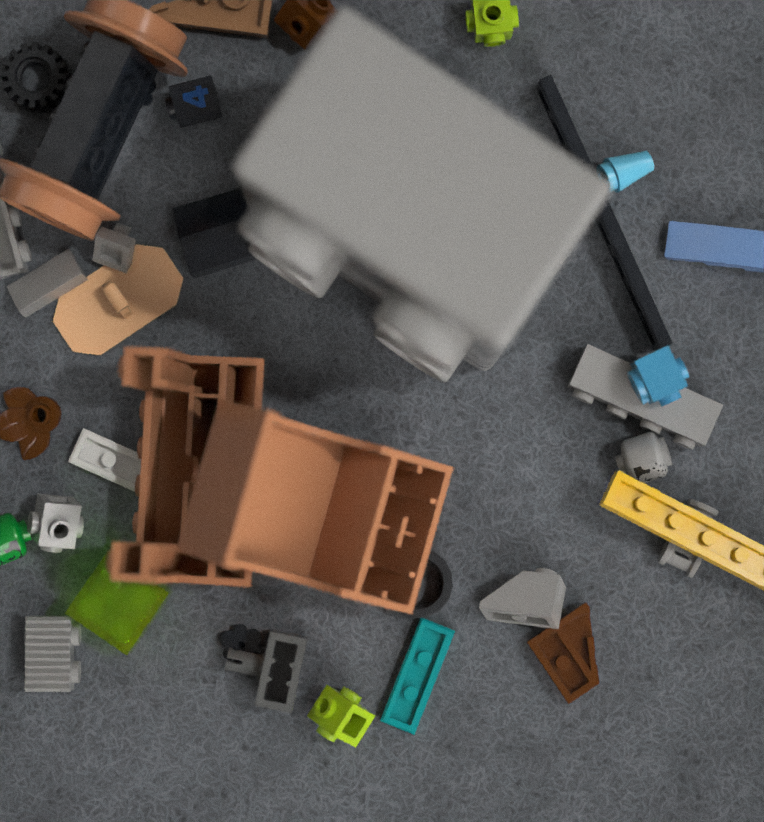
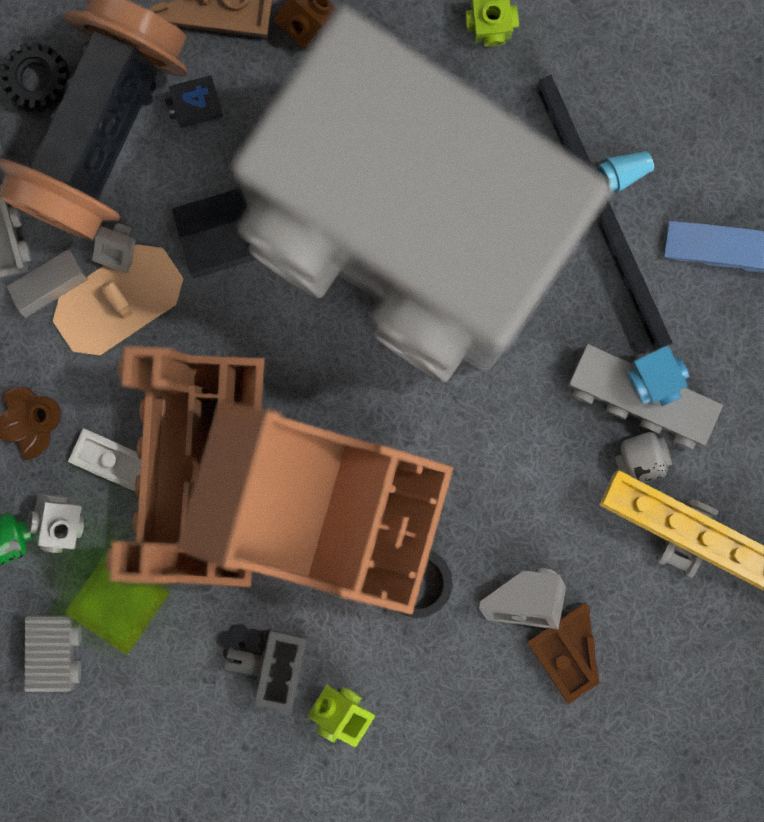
(417, 675): teal tile -> none

